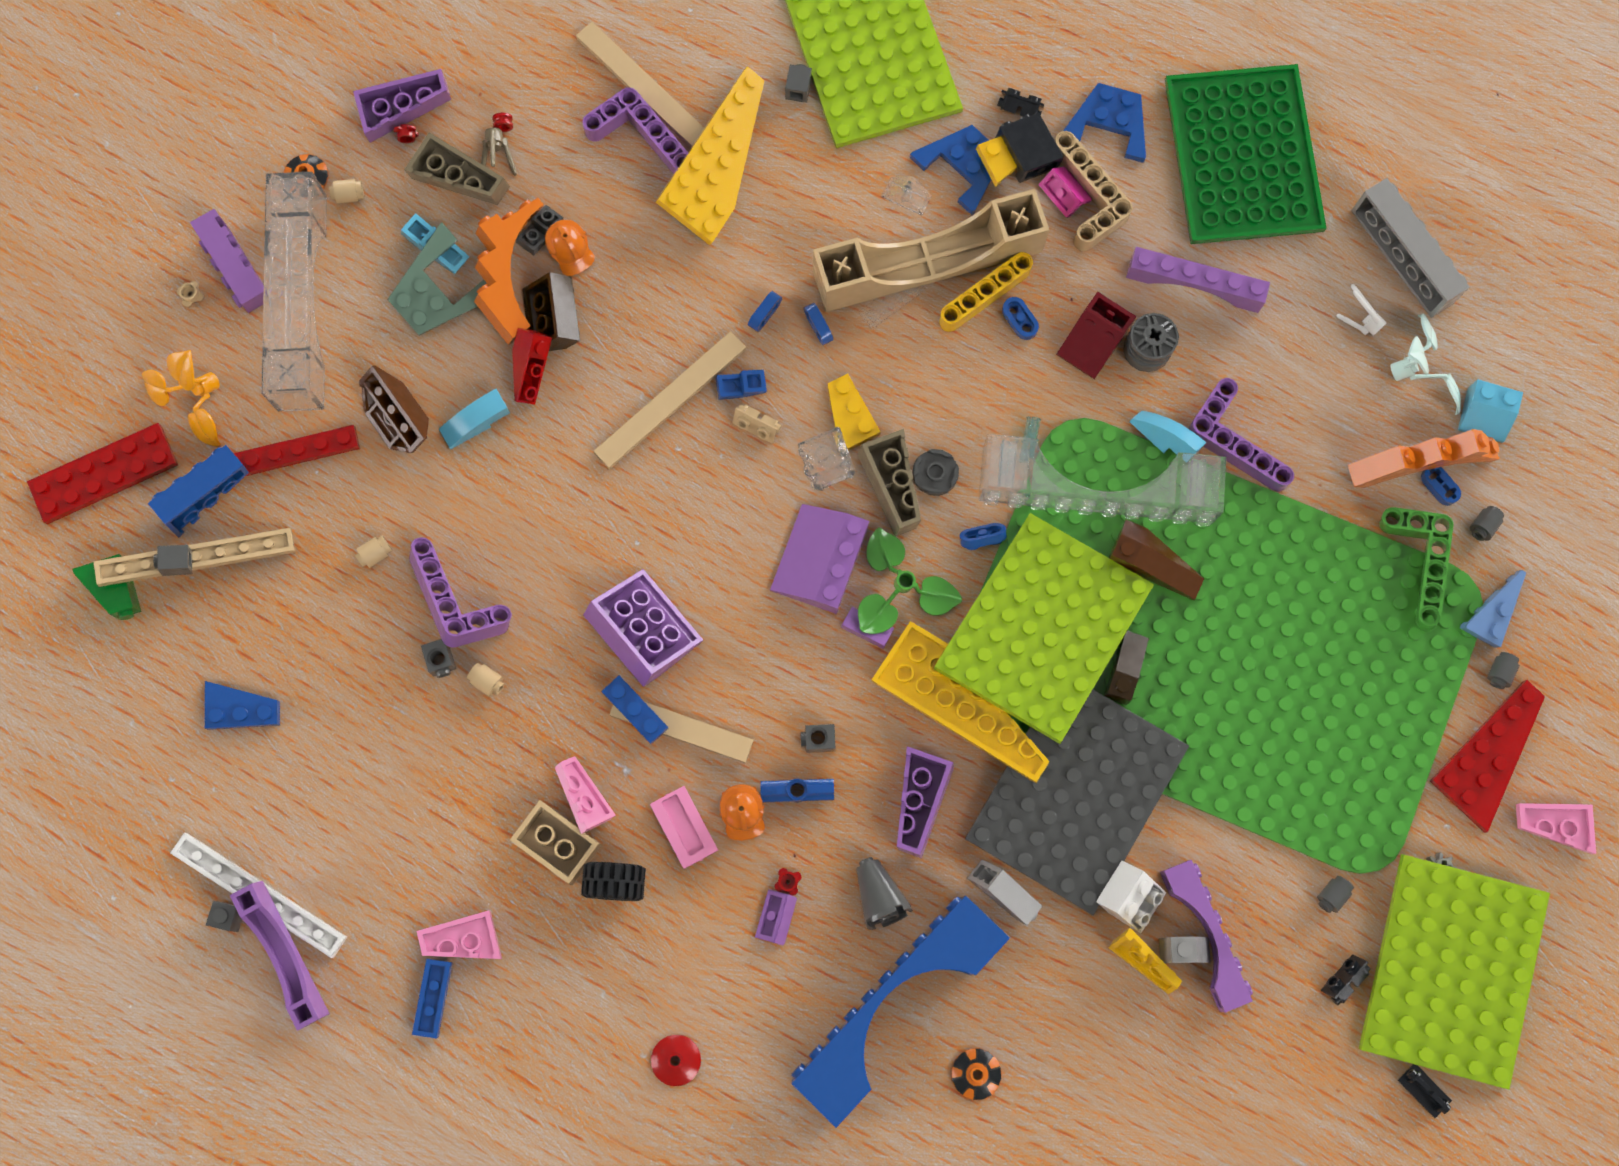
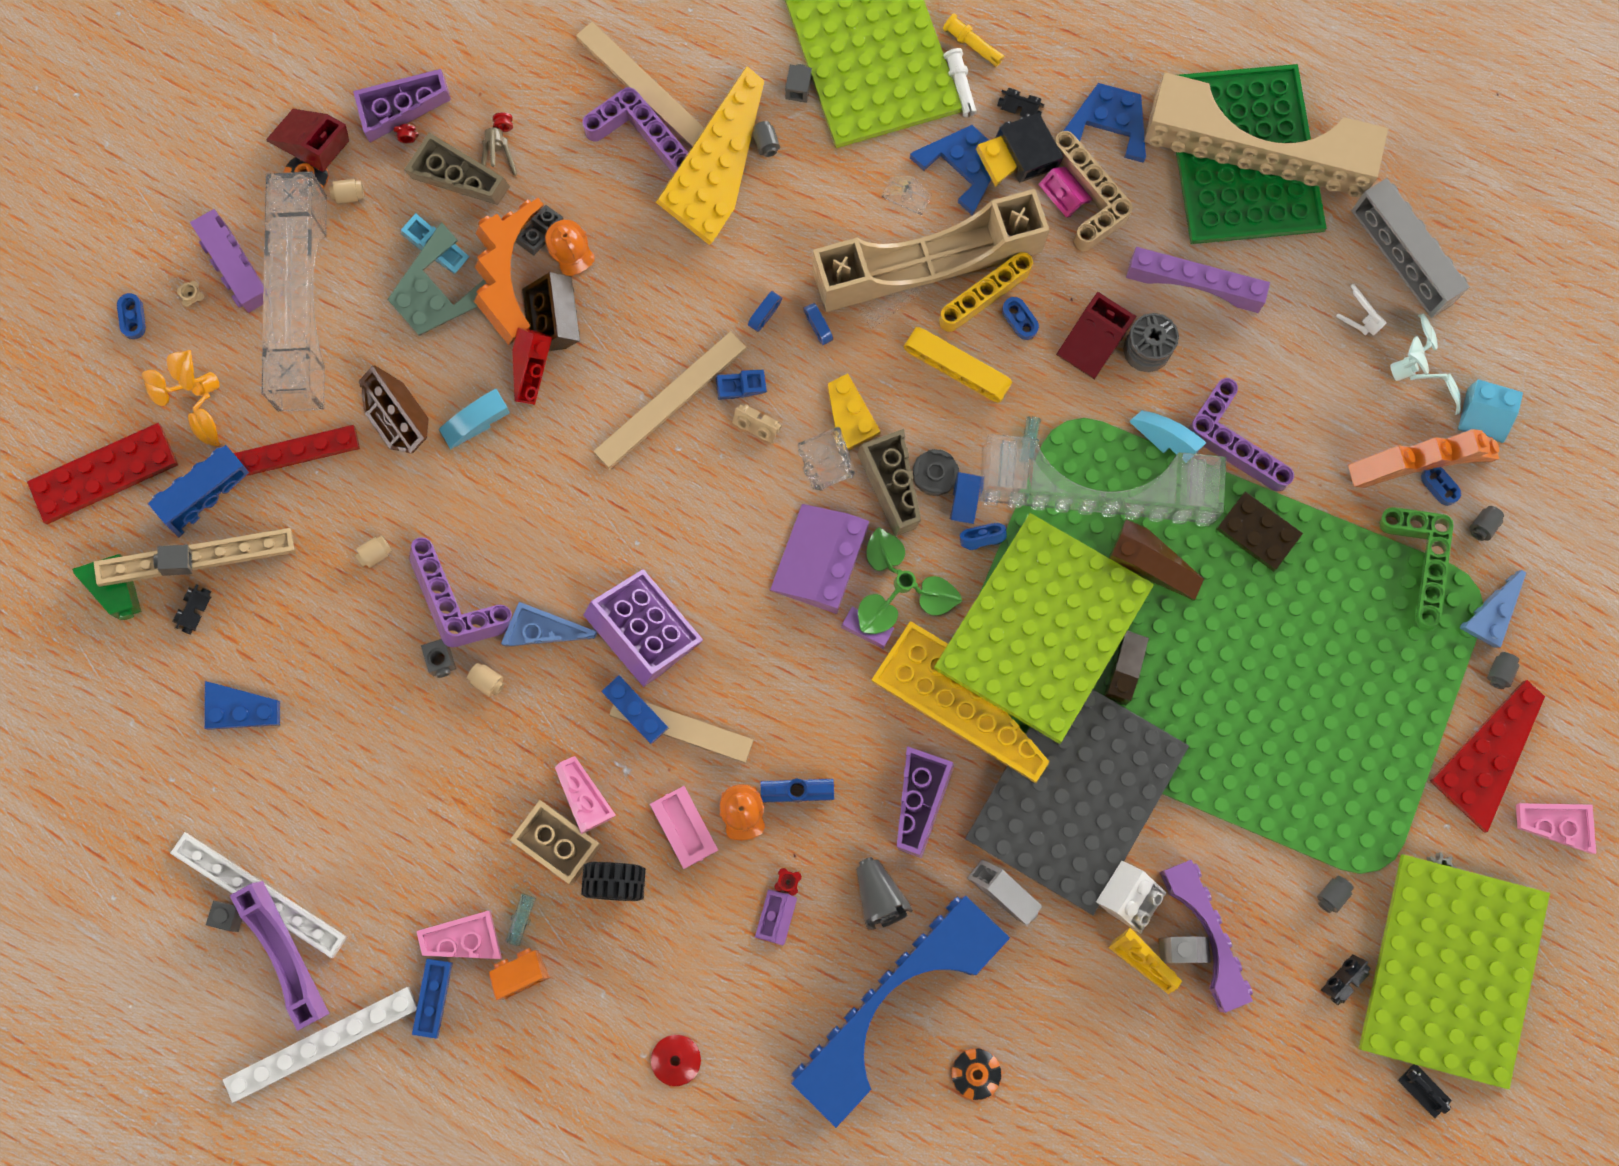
(131, 318): none -> blue plate
(187, 617): none -> black hinge
(310, 137): none -> dark red slope
(320, 1044): none -> white plate
(518, 975): none -> orange slope
(520, 919): none -> clear light blue pin
(537, 627): none -> medium blue wing
(766, 139): none -> dark grey brick
(828, 732): dark grey brick -> none
(957, 364): none -> yellow beam
(958, 73): none -> white pin
(965, 34): none -> yellow pin
(965, 497): none -> blue slope
(1191, 122): none -> tan arch
(1259, 531): none -> dark brown plate

